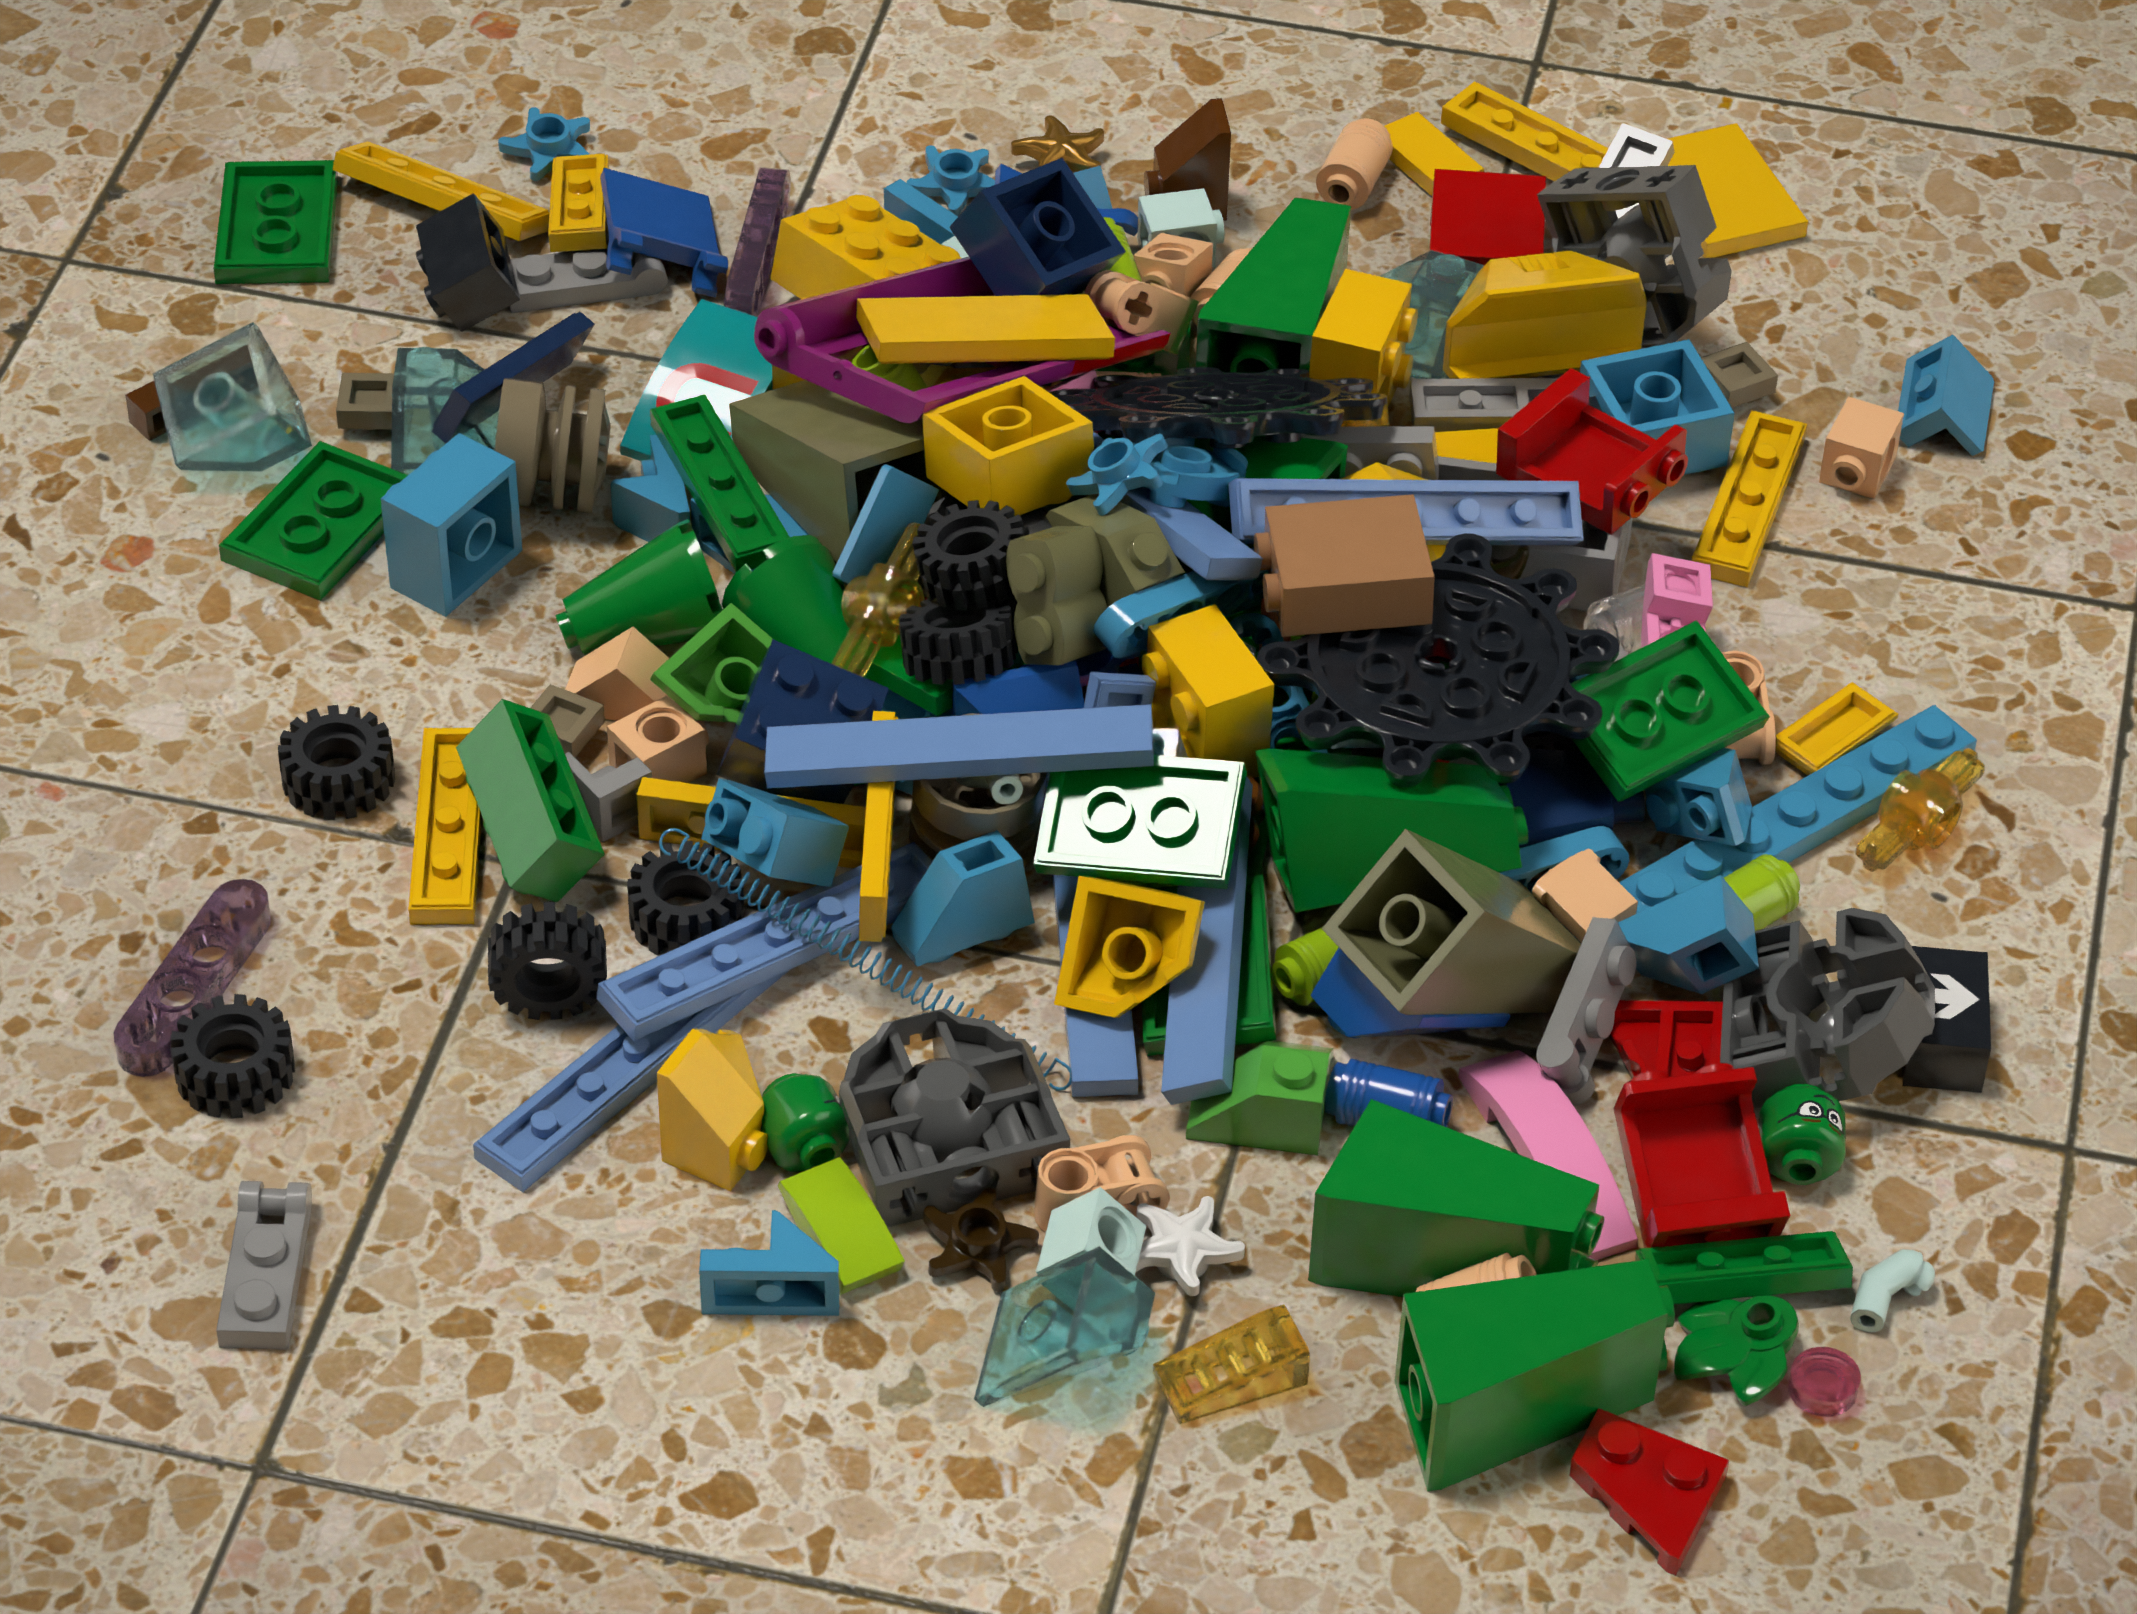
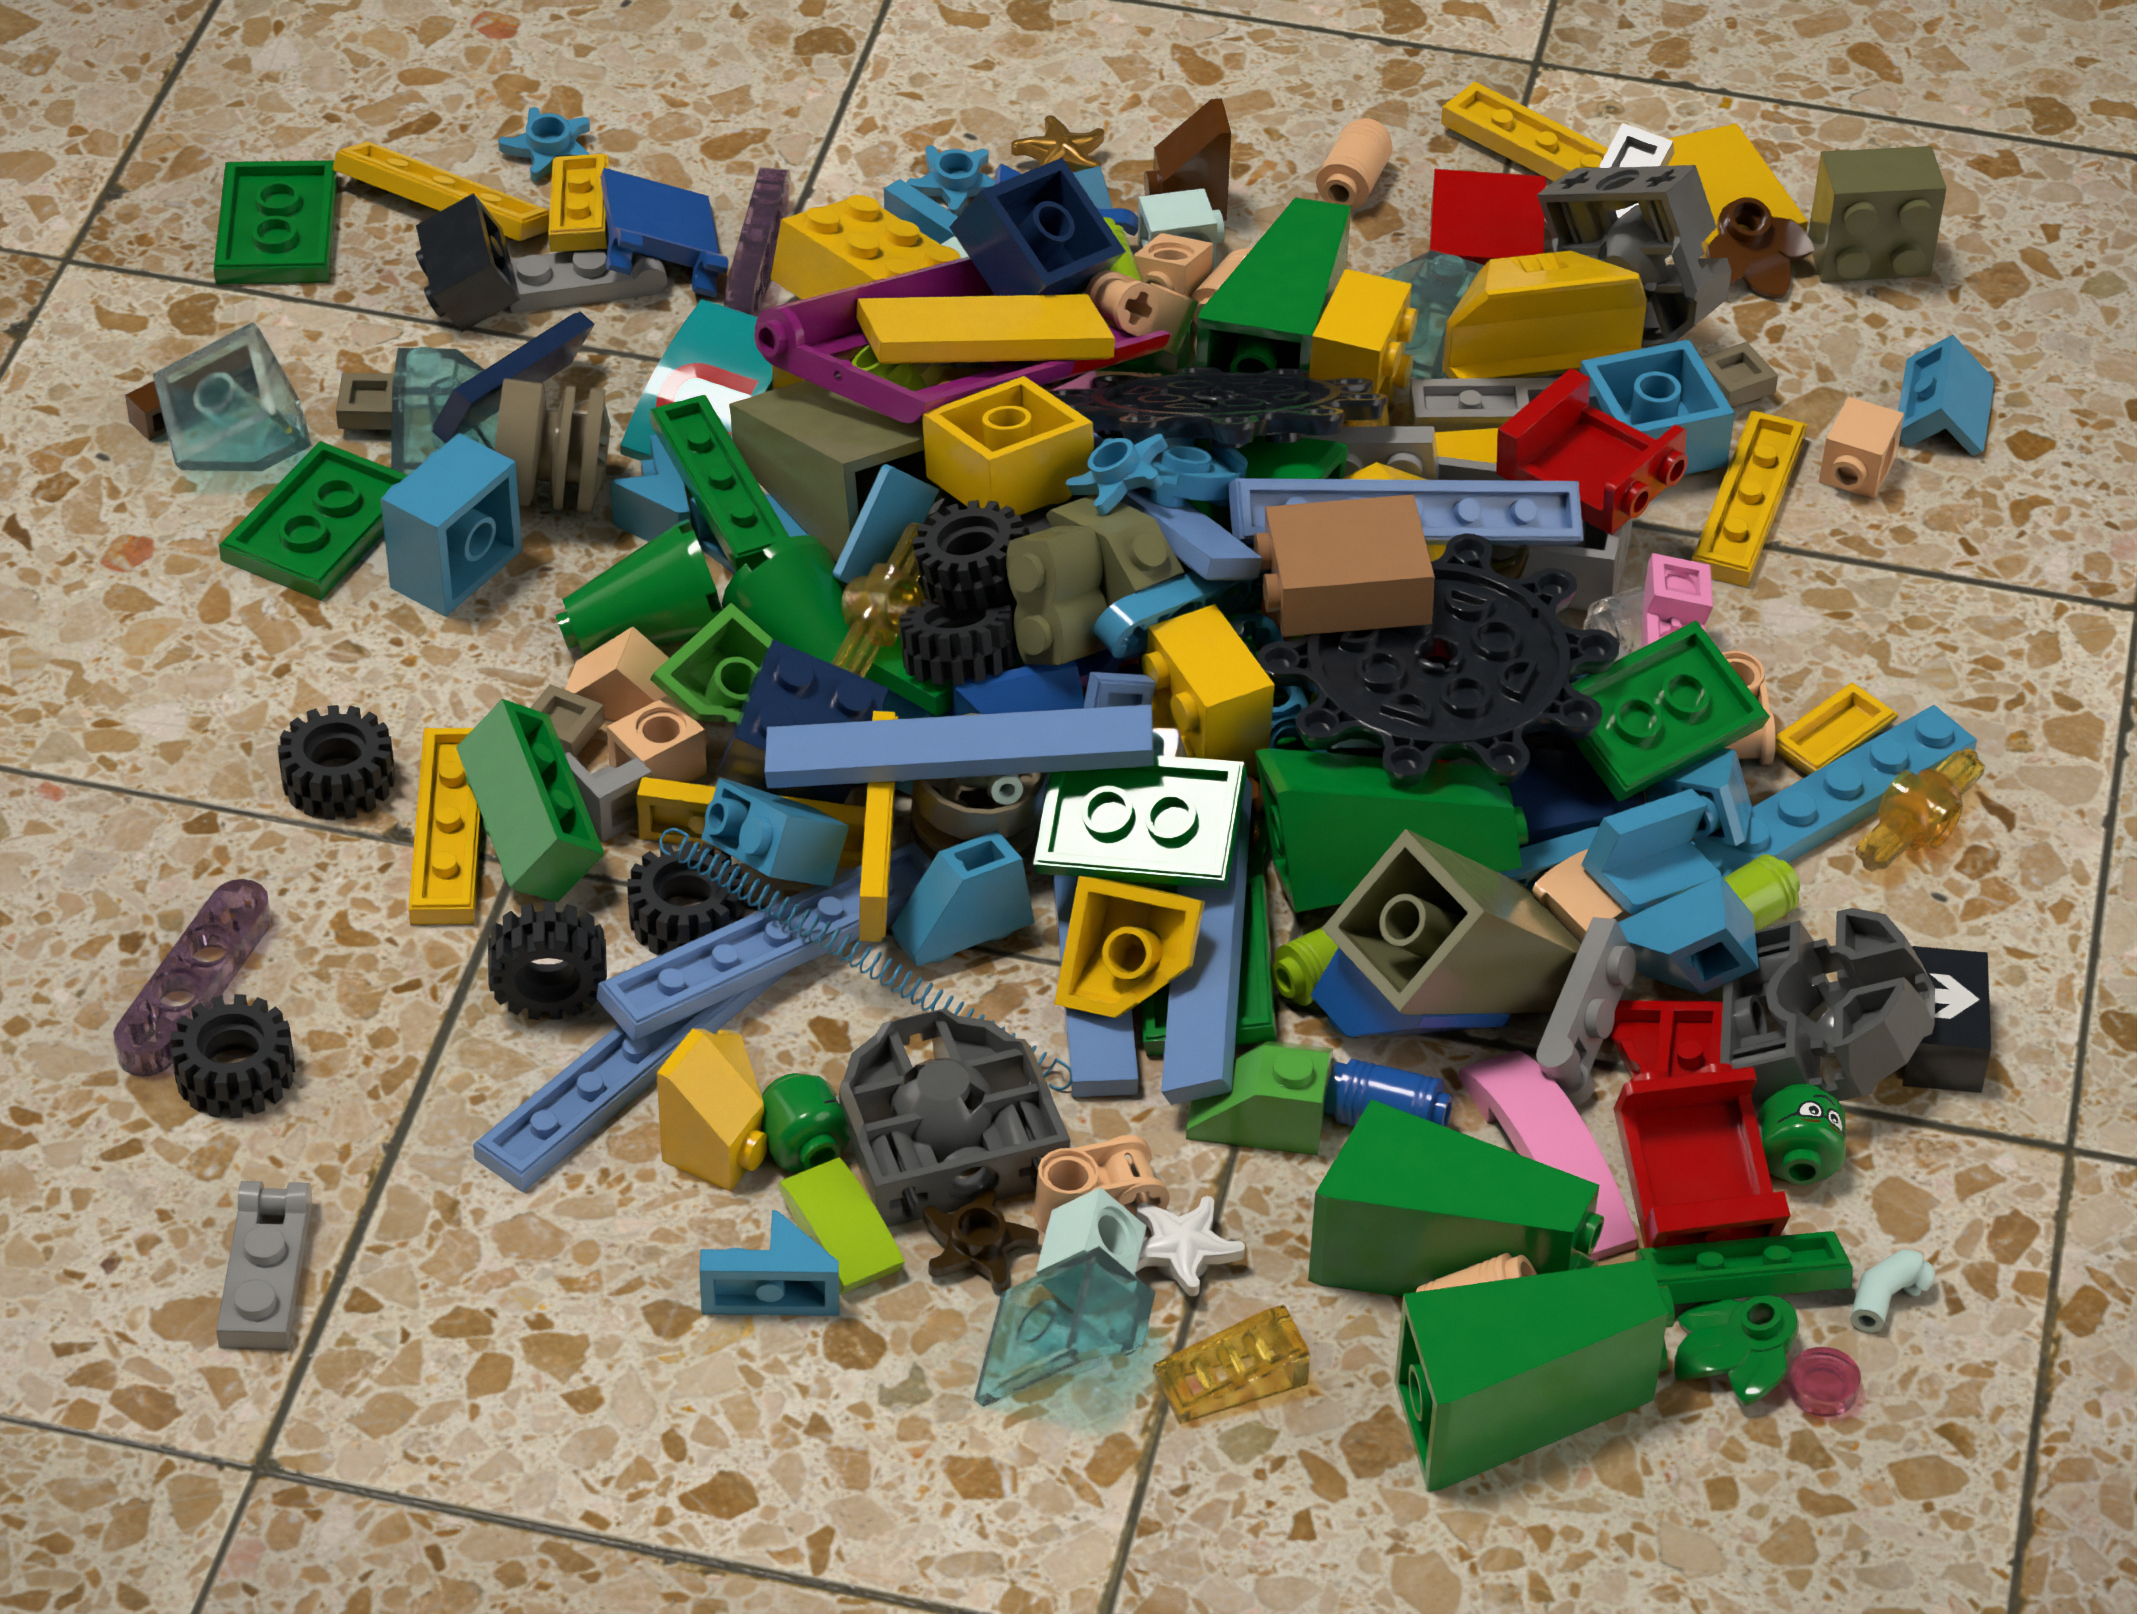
(1423, 148): yellow tile -> none
(1649, 853): none -> dark azure panel
(1649, 1482): red wing -> none
(1764, 252): none -> reddish brown plate
(1876, 213): none -> olive brick

